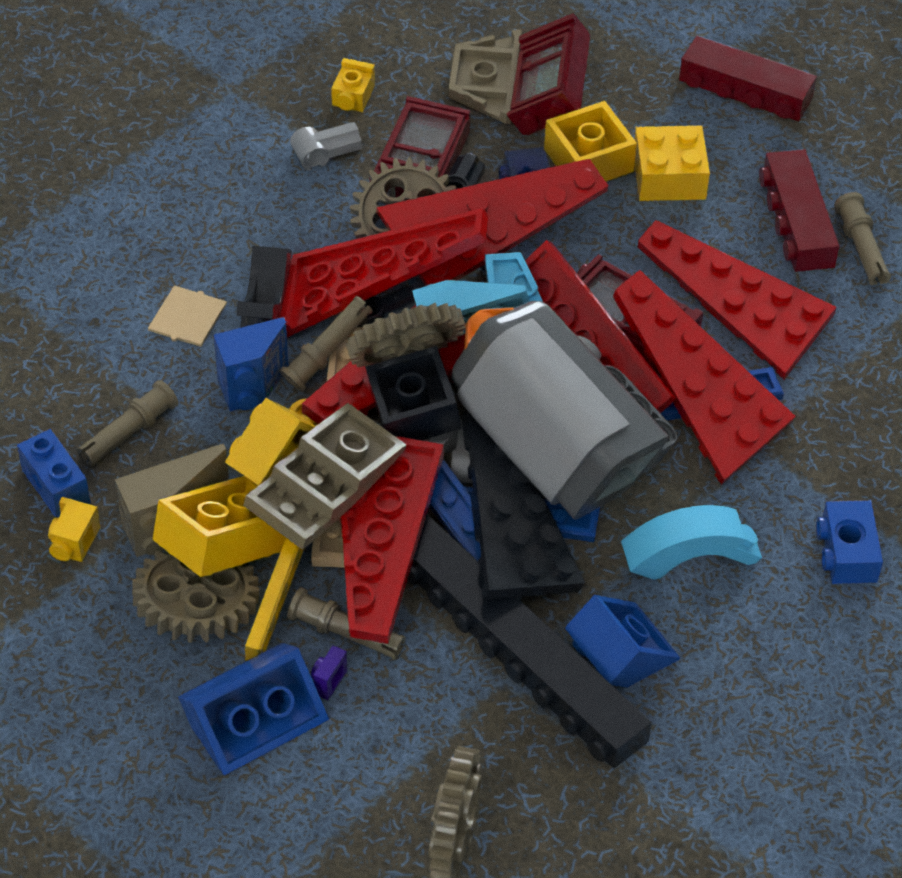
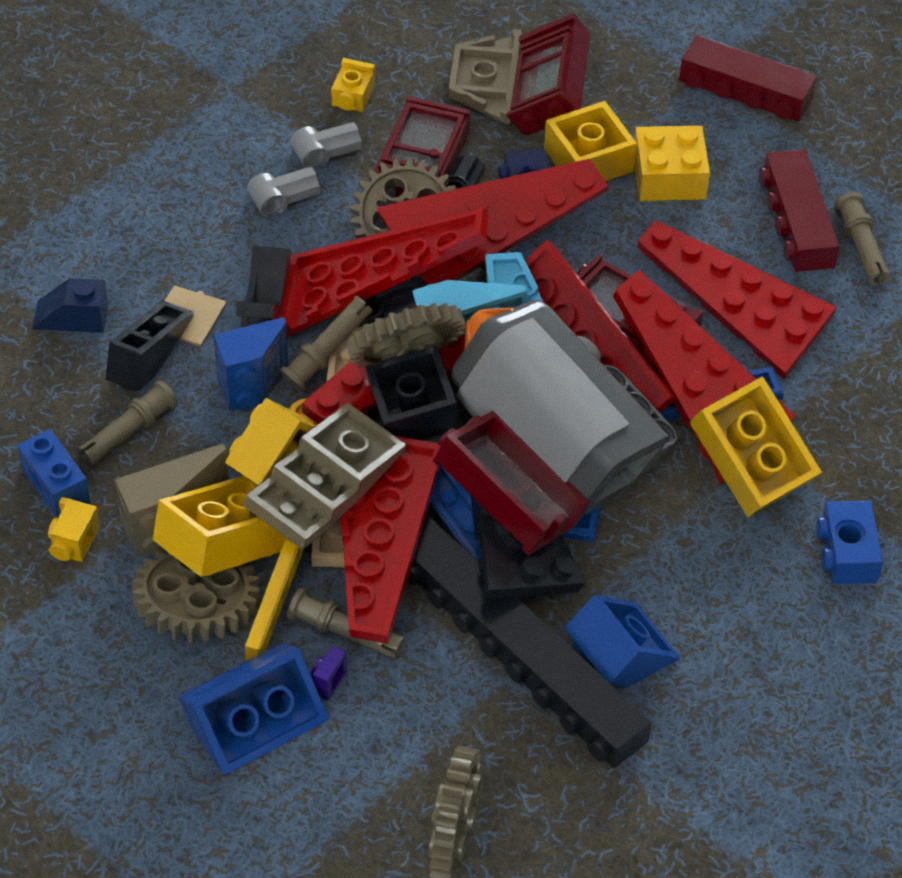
(73, 306): none -> dark blue slope
(145, 345): none -> black slope
(276, 193): none -> light grey piece
(510, 481): none -> dark red door
(687, 534): medium azure arch -> none
(755, 446): none -> yellow brick

